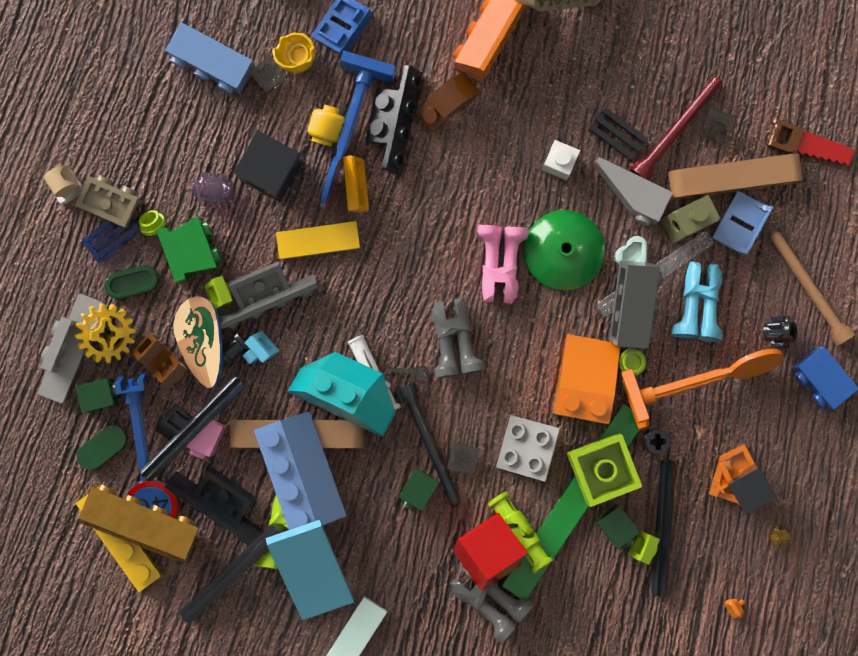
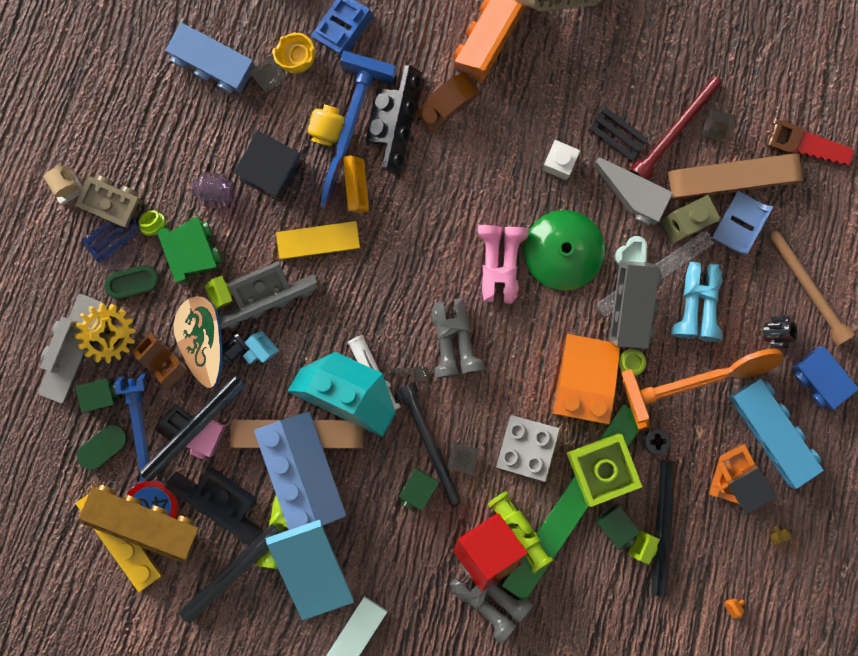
(776, 433): none -> dark azure brick

